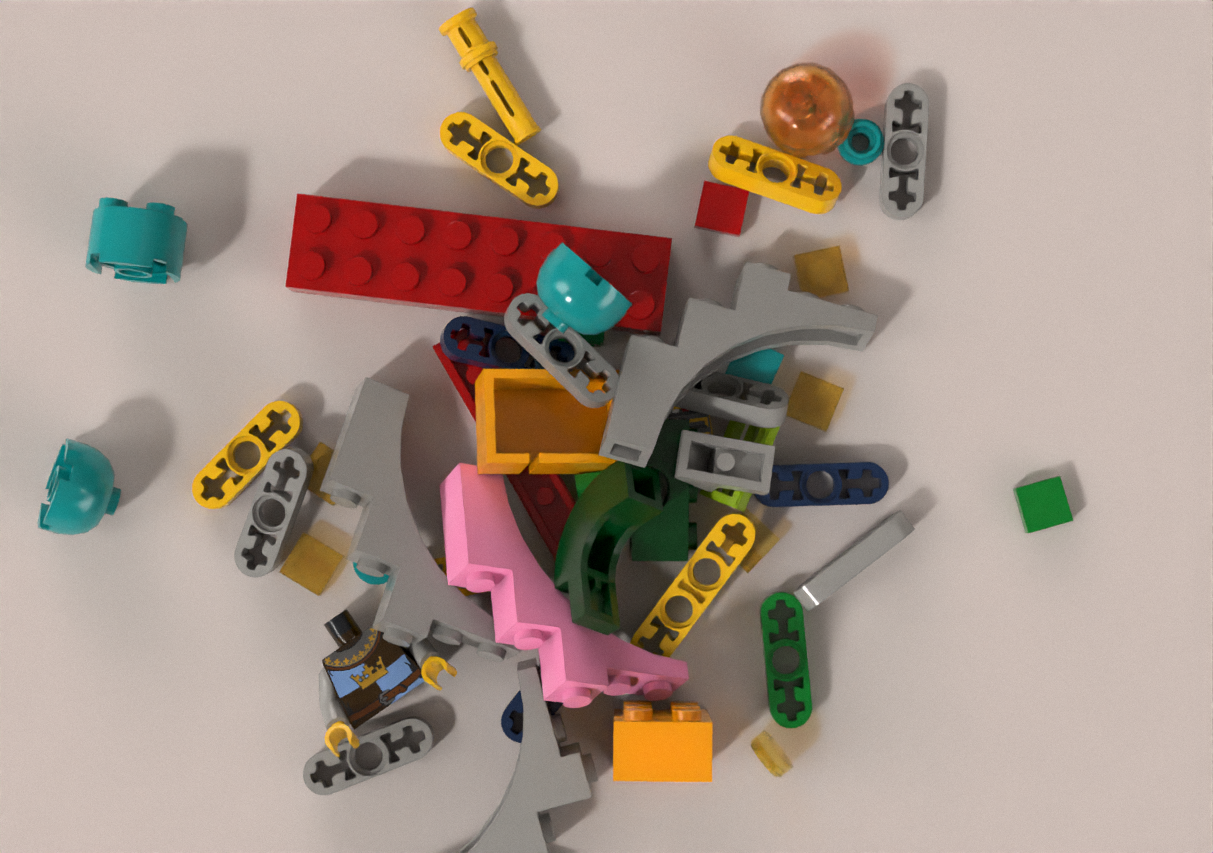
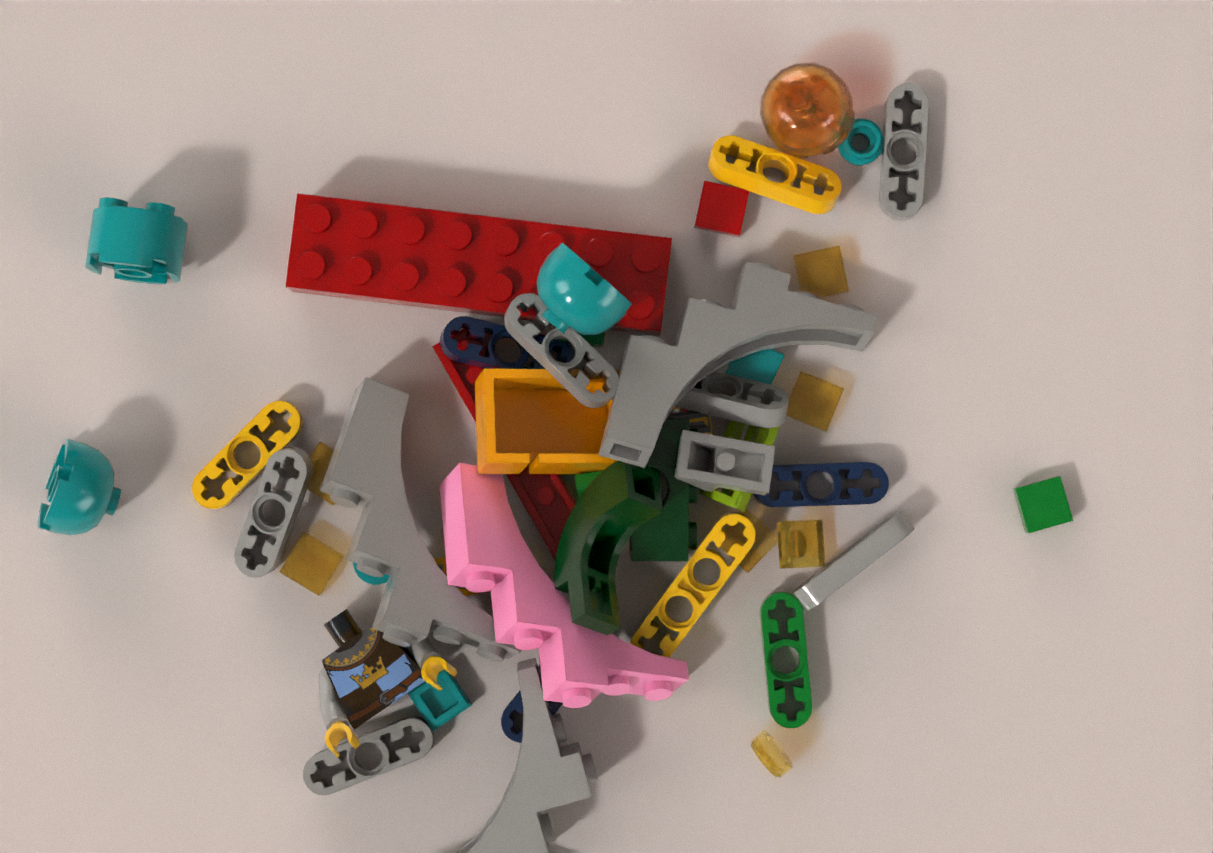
(440, 705): none -> teal tile
(476, 53): yellow pin -> none
(477, 131): yellow beam -> none
(662, 743): light orange piece -> none
(801, 544): none -> clear yellow plate

